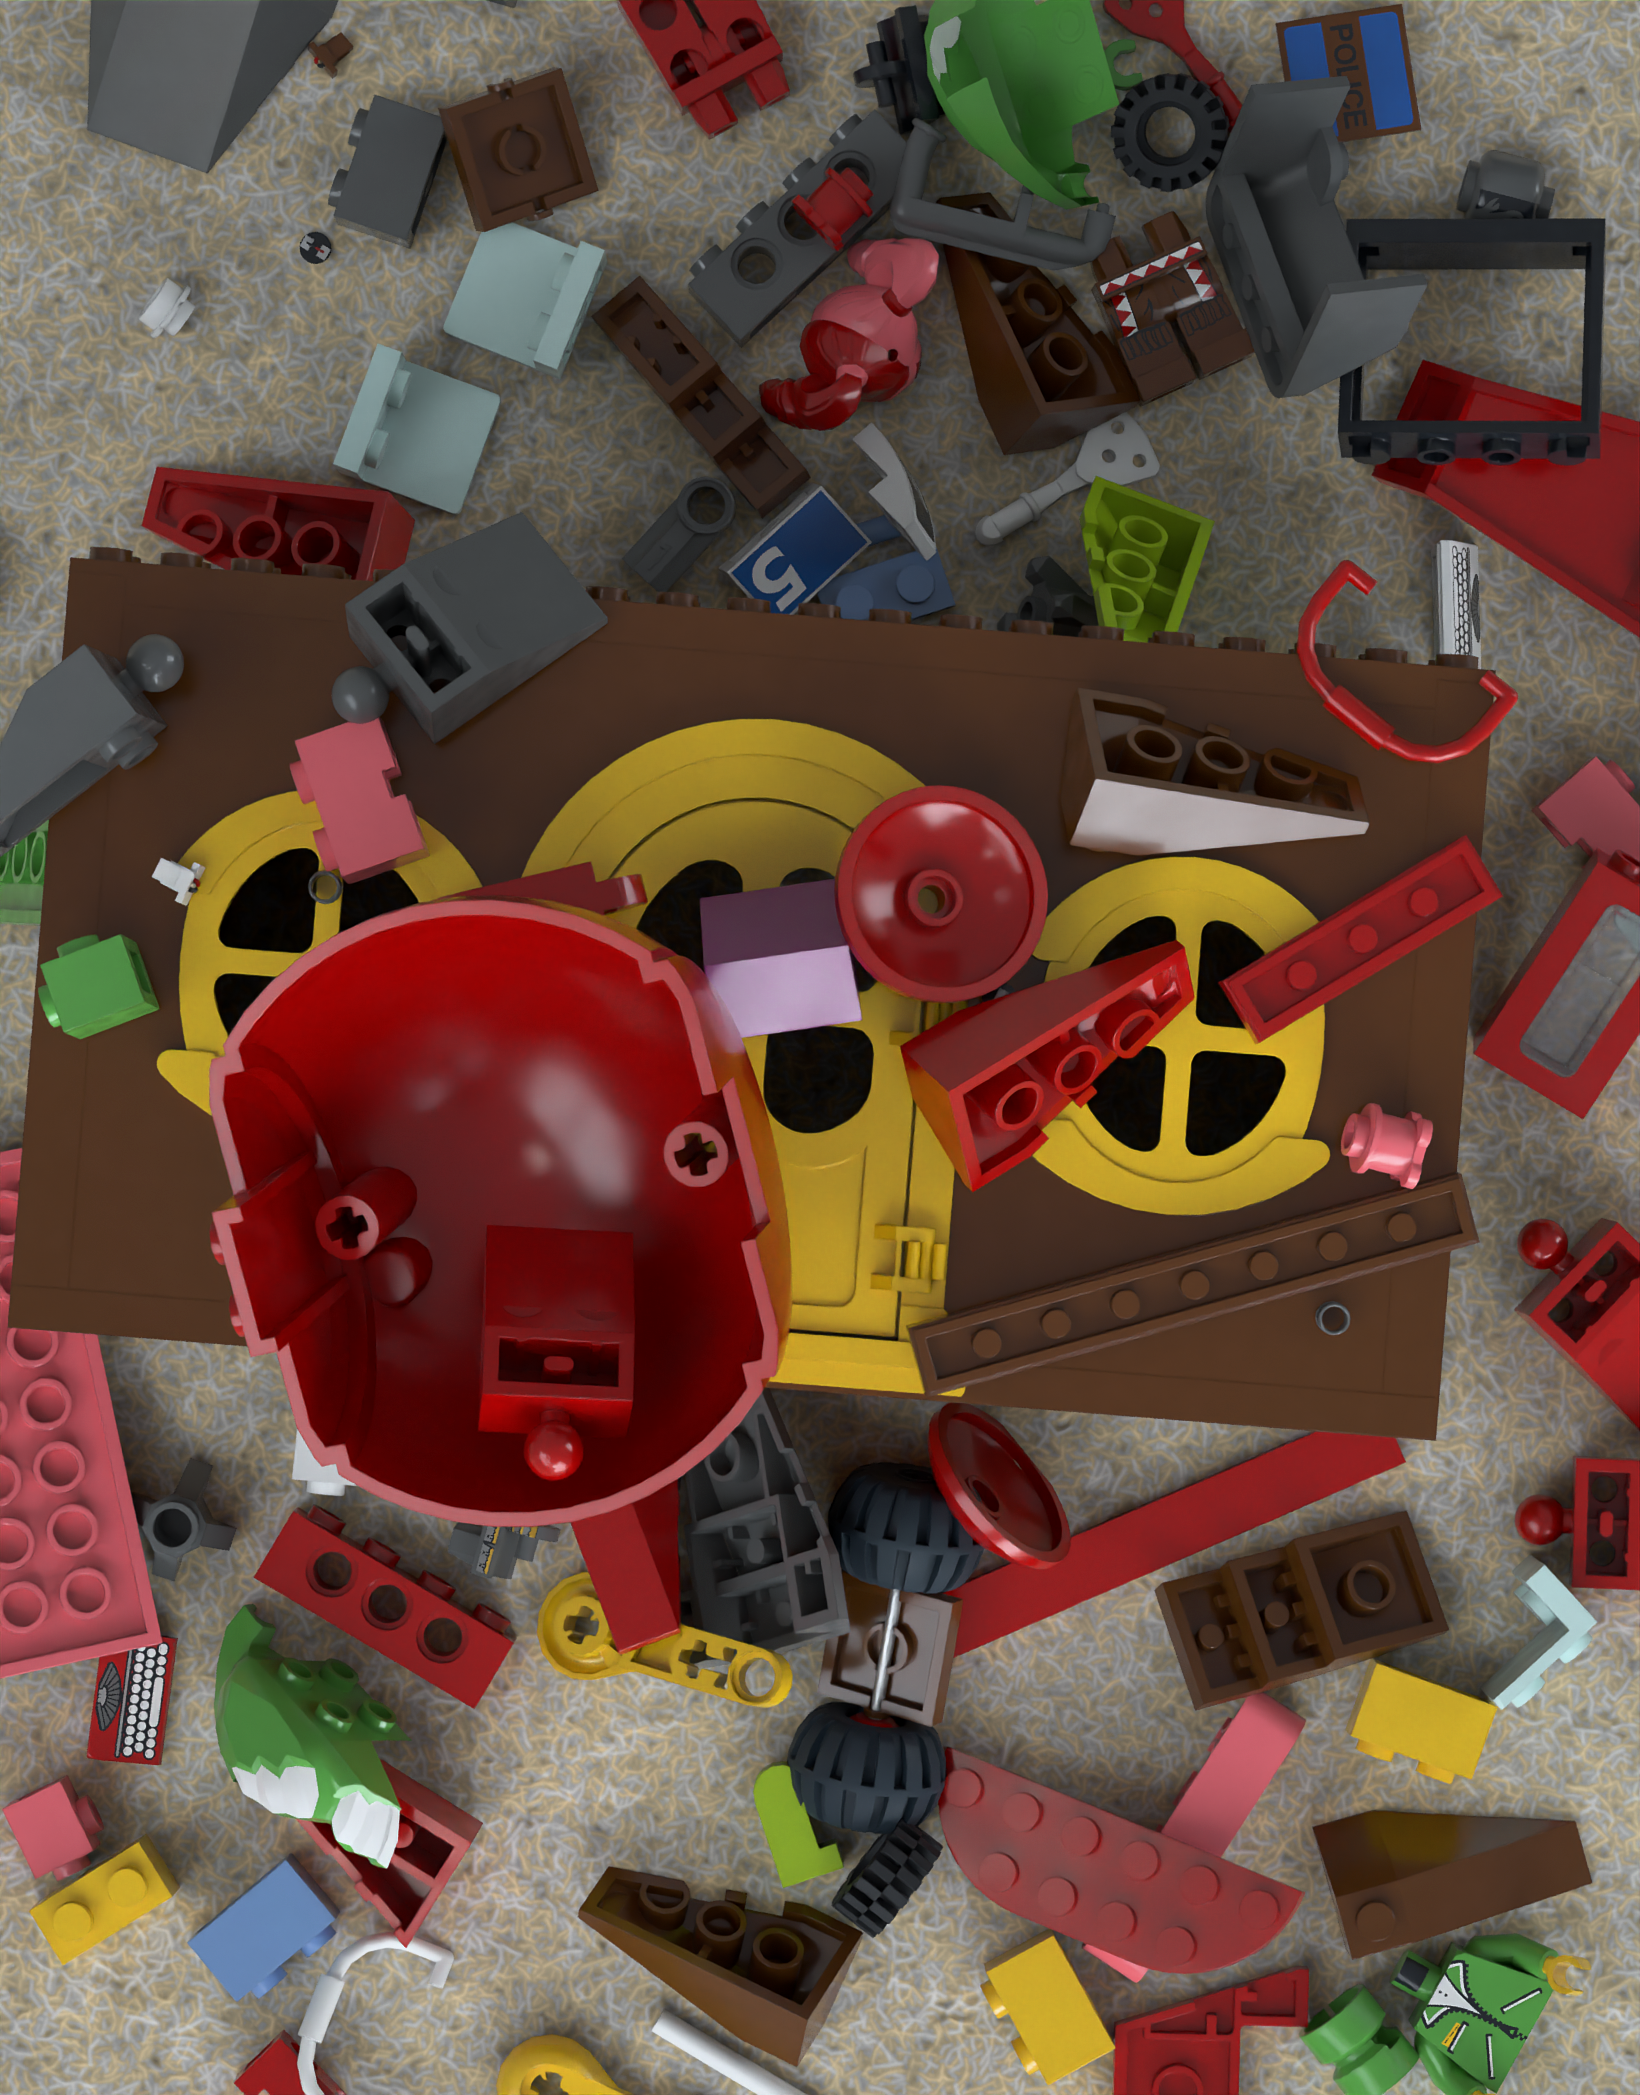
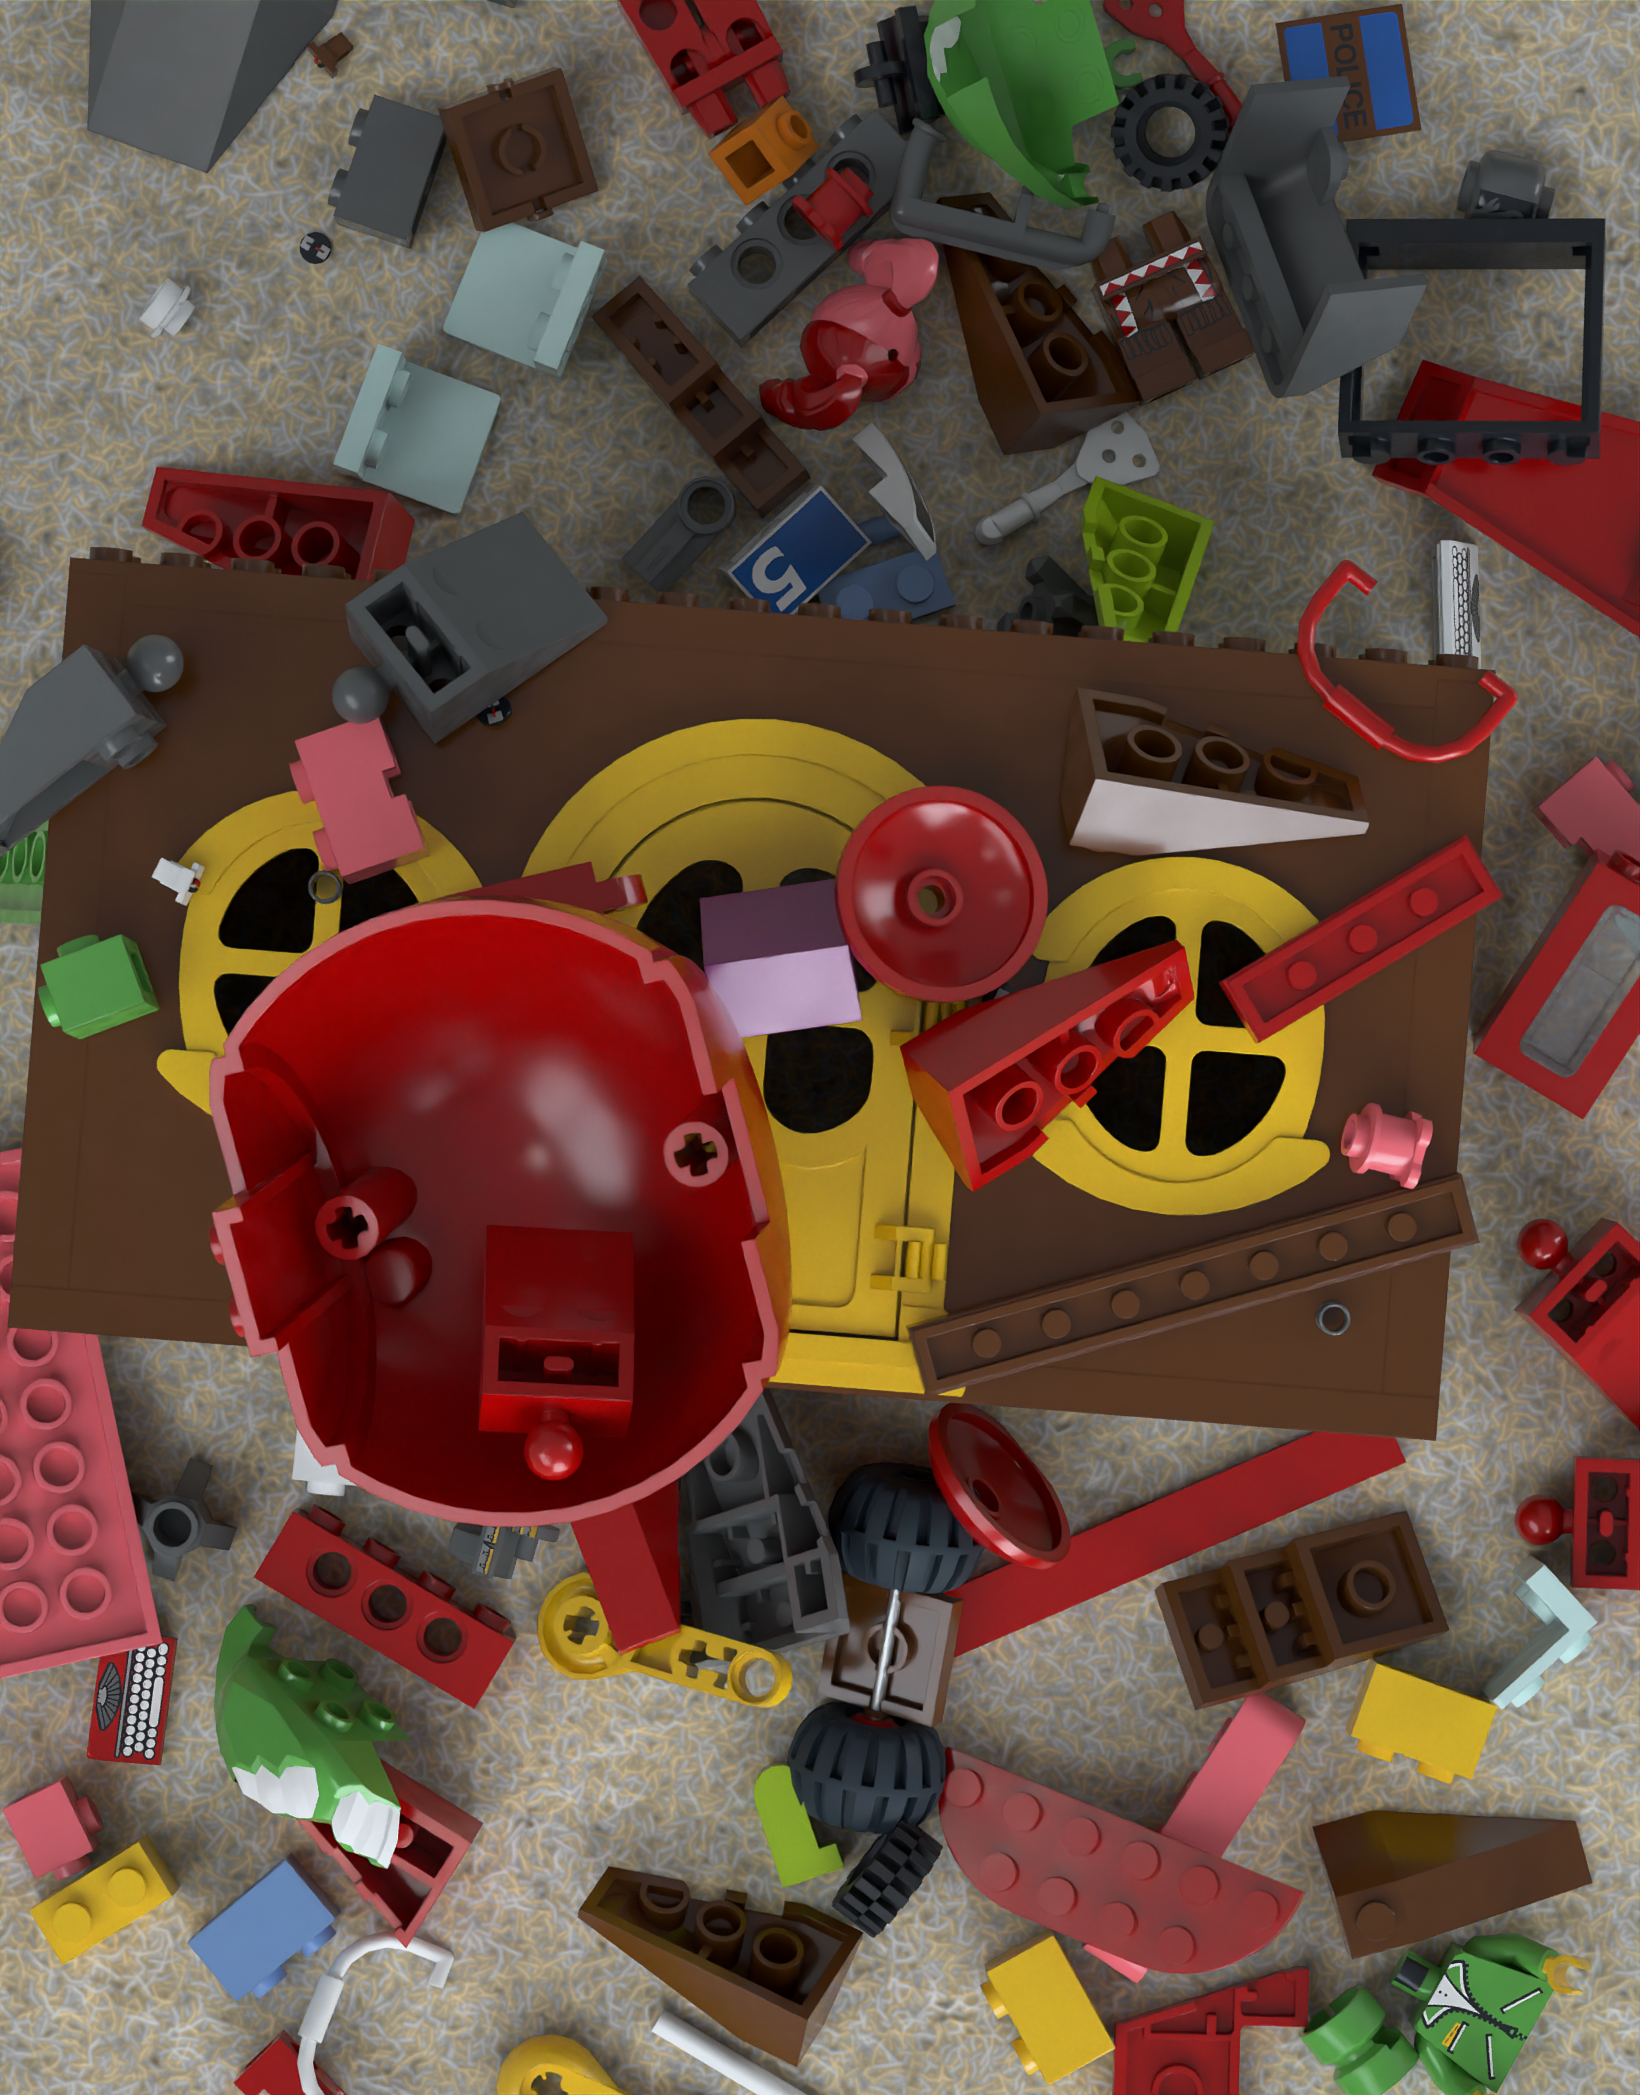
(495, 713): none -> black piece
(764, 149): none -> orange brick

